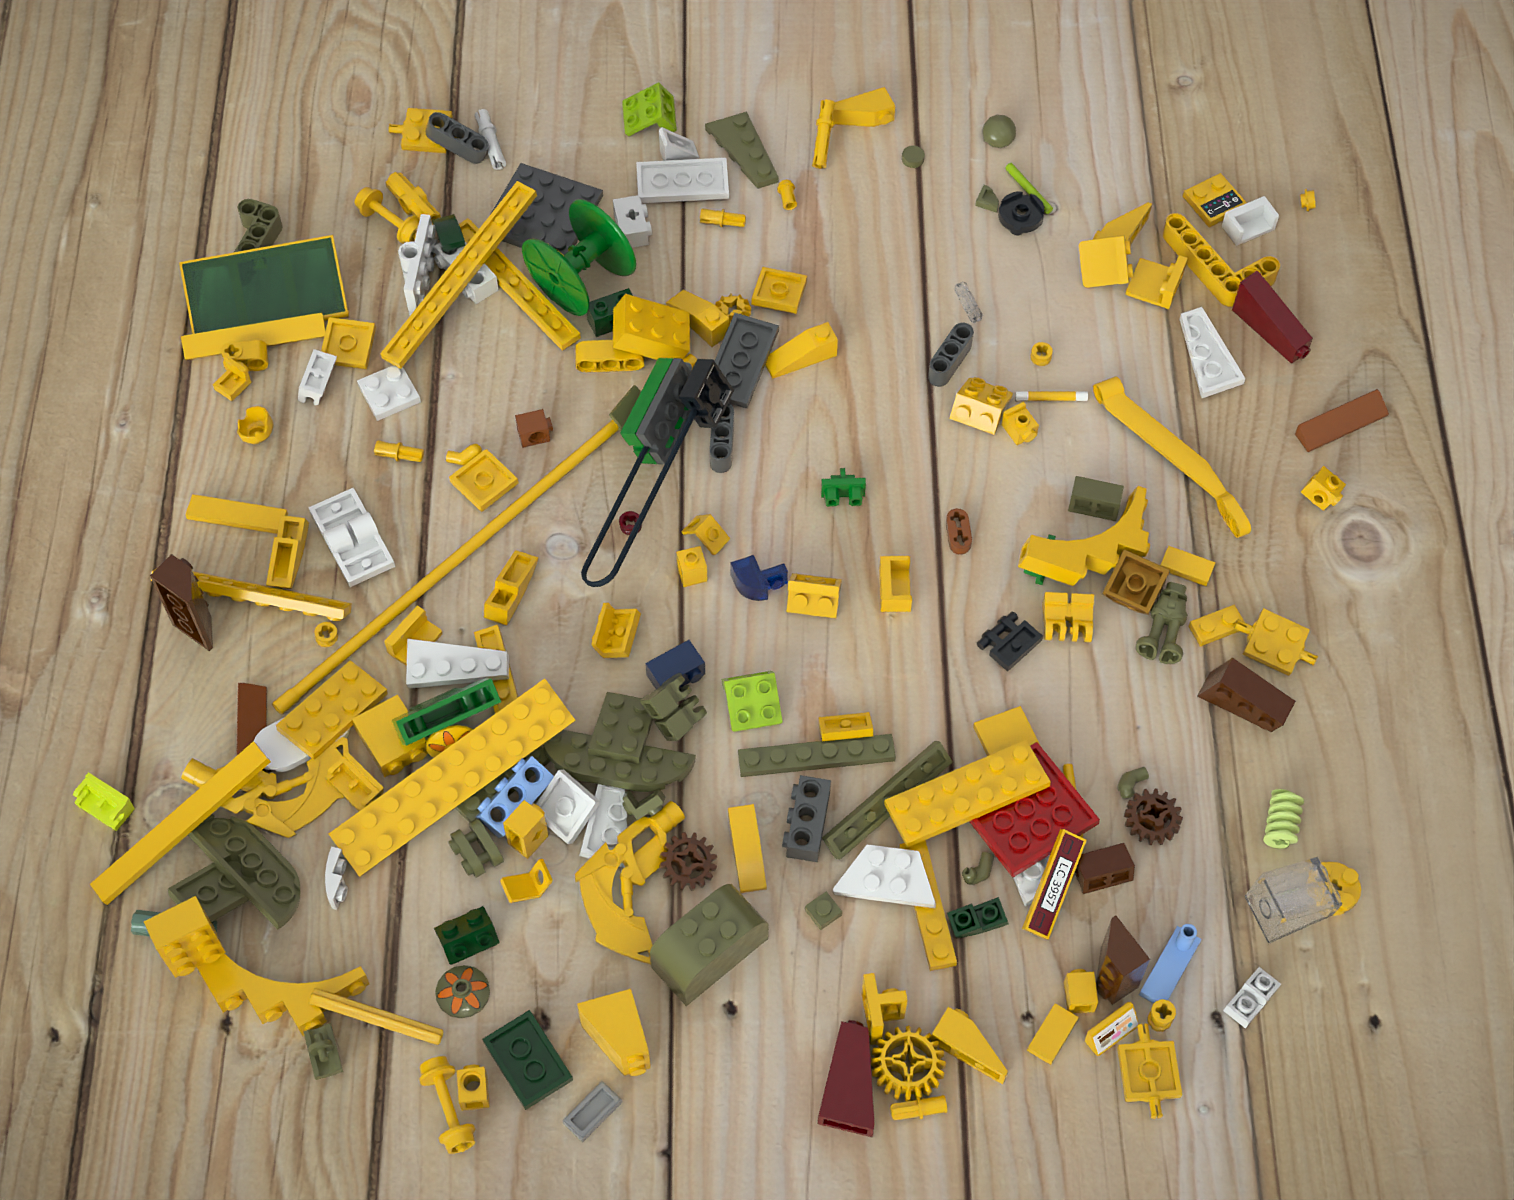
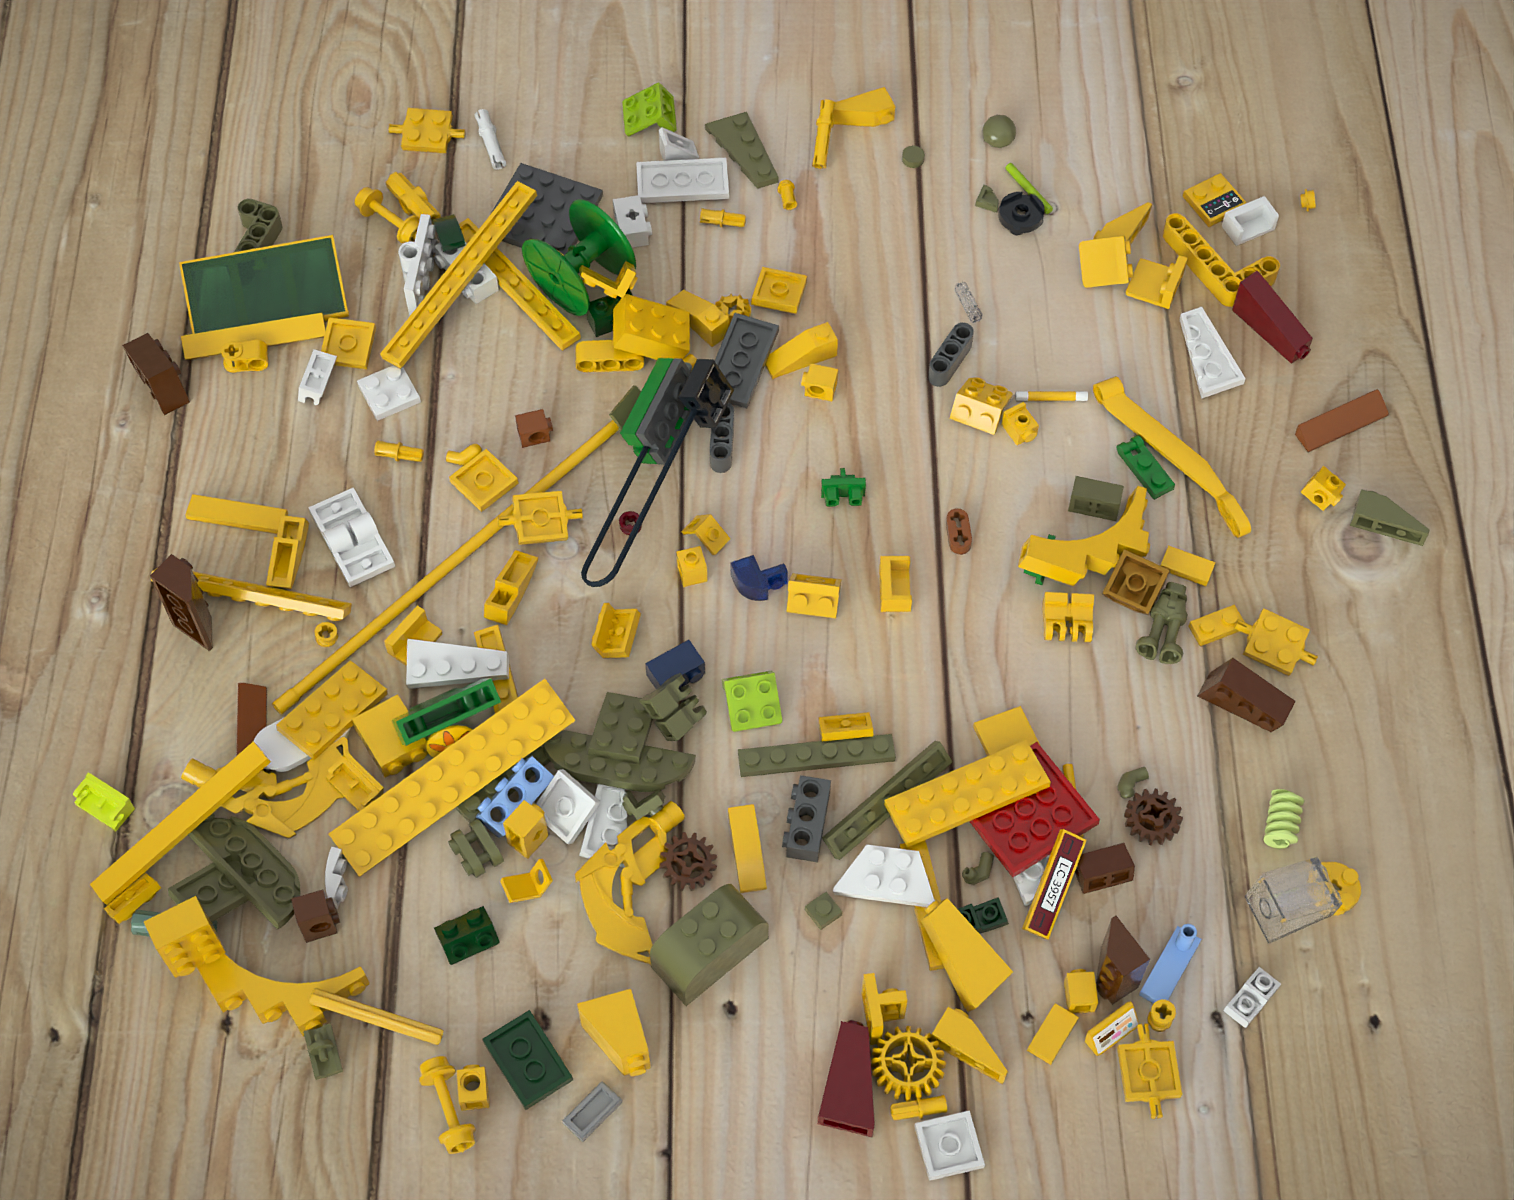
(132, 898): none -> yellow plate
(157, 371): none -> reddish brown wedge
(233, 380): yellow bracket -> none
(255, 426): yellow hair -> none
(315, 915): none -> reddish brown brick
(463, 1003): olive dish -> none
(467, 137): dark grey beam -> none
(540, 517): none -> yellow plate
(619, 287): none -> yellow bracket
(820, 382): none -> yellow brick
(949, 1145): none -> white plate
(964, 954): none -> yellow slope
(1015, 645): black plate -> none
(1041, 347): yellow bush -> none
(1145, 467): none -> green plate
(1384, 517): none -> olive slope

